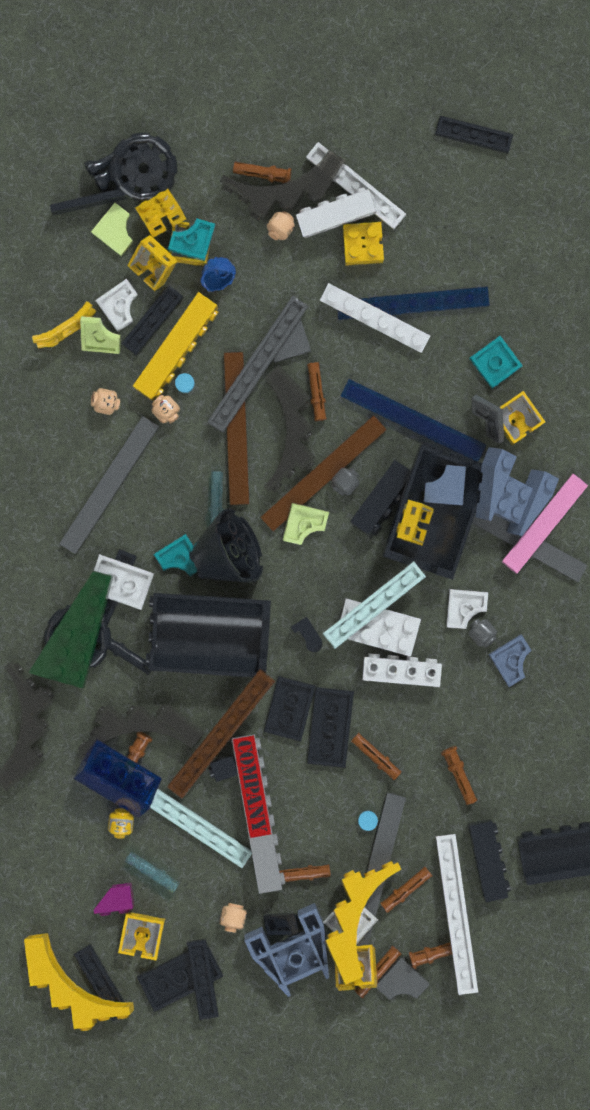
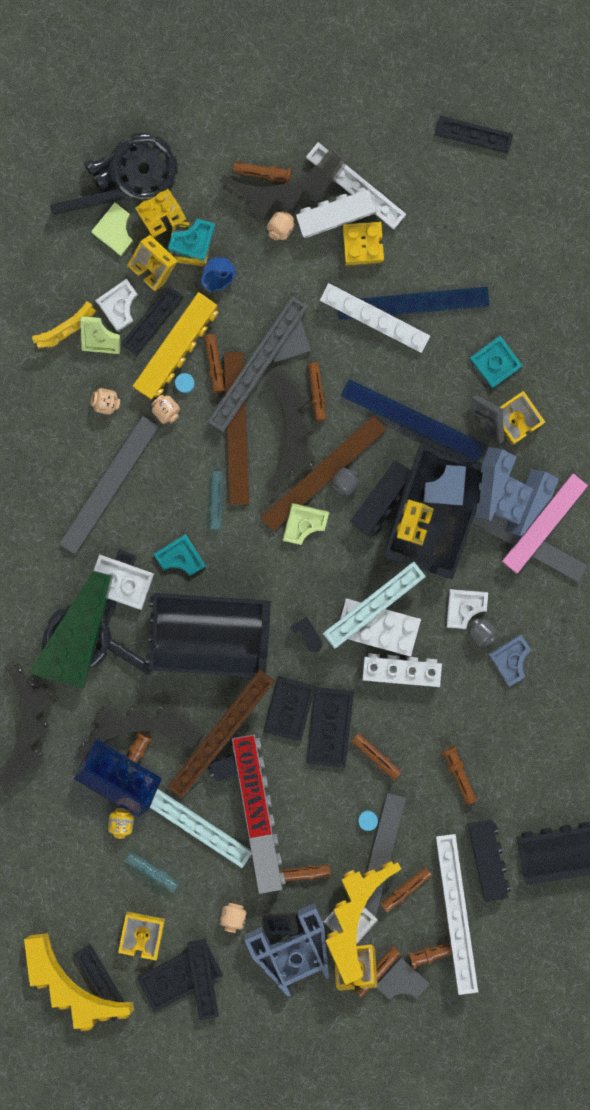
(117, 898): magenta slope -> none
(214, 363): none -> dark orange pin
(228, 550): black cone -> none

